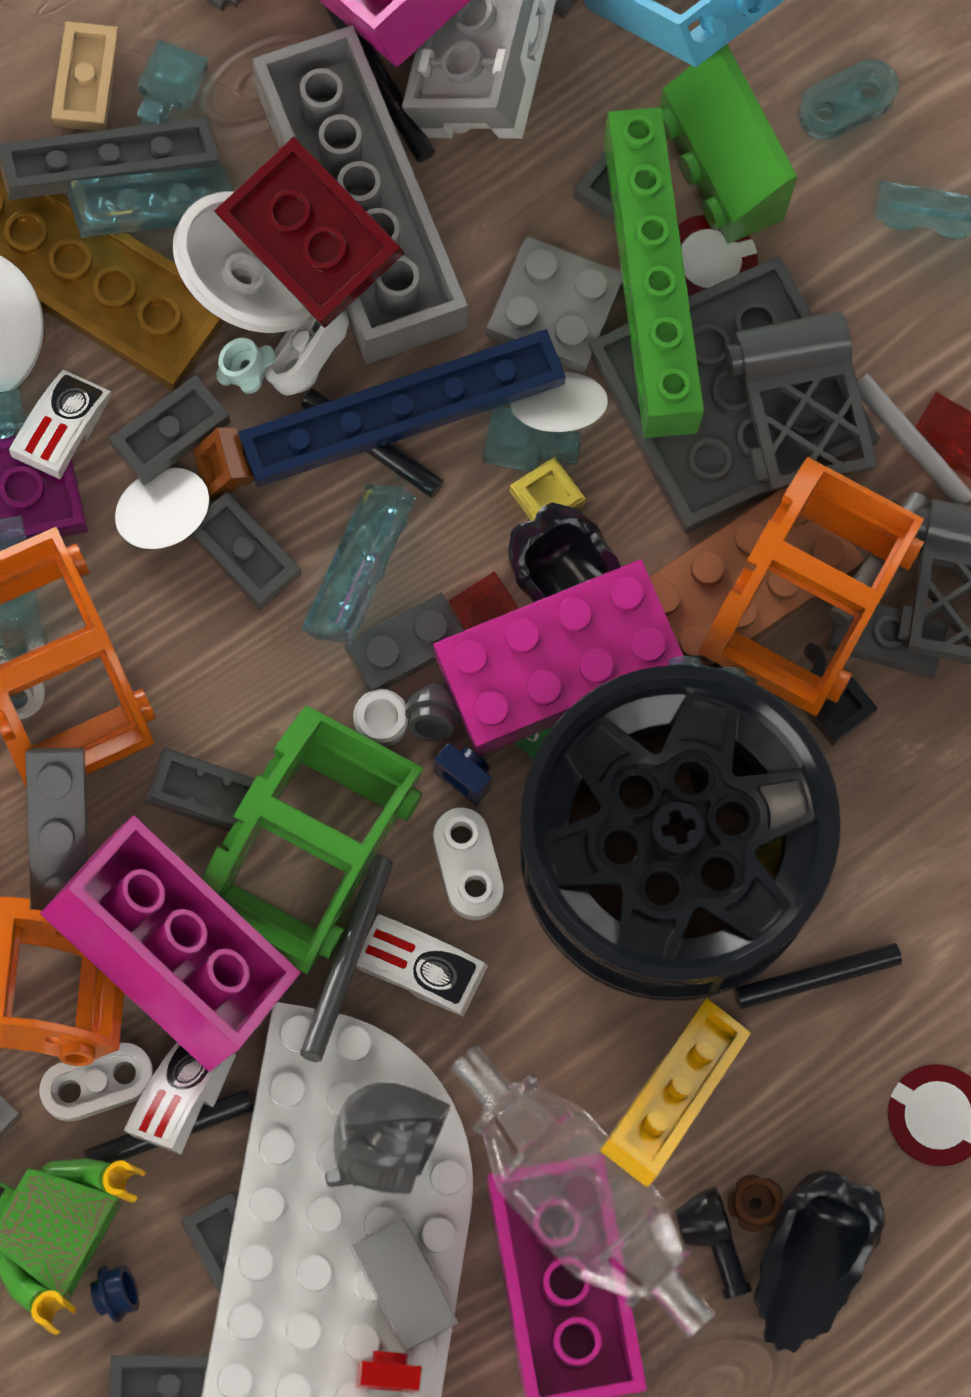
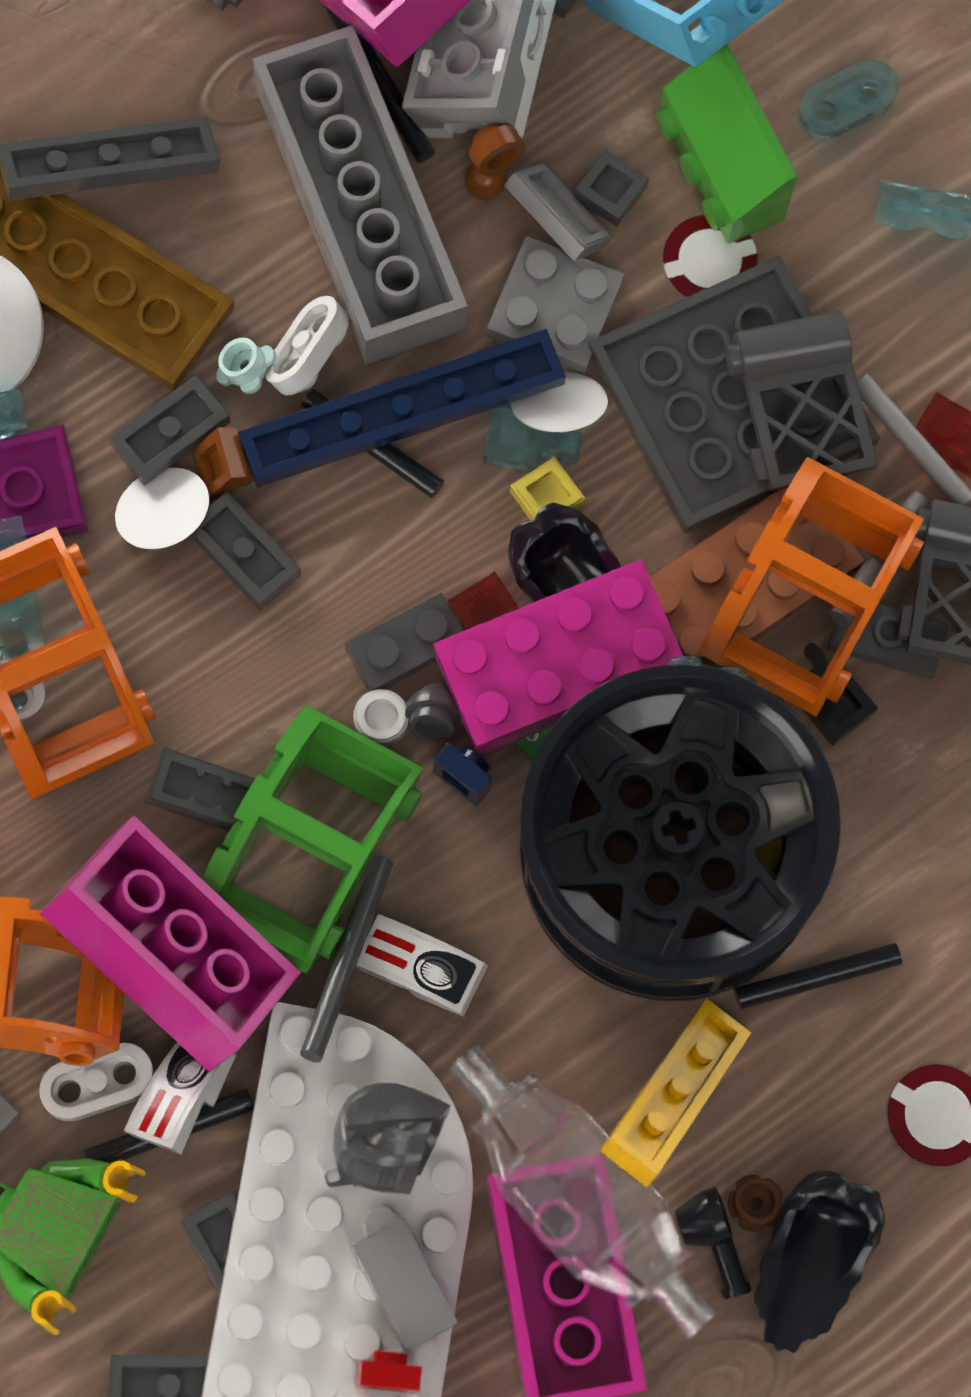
(55, 819): dark grey plate -> none
(59, 423): slope -> none
(85, 76): tan plate -> none
(114, 1292): dark blue plate -> none
(141, 200): clear light blue plate -> none
(169, 81): clear light blue plate -> none
(228, 275): white dish -> none
(309, 232): dark red plate -> none
(359, 563): clear light blue plate -> none
(468, 862): white plate -> none
(491, 153): none -> dark orange plate
(558, 211): none -> light grey tile
(653, 273): bright green brick -> none

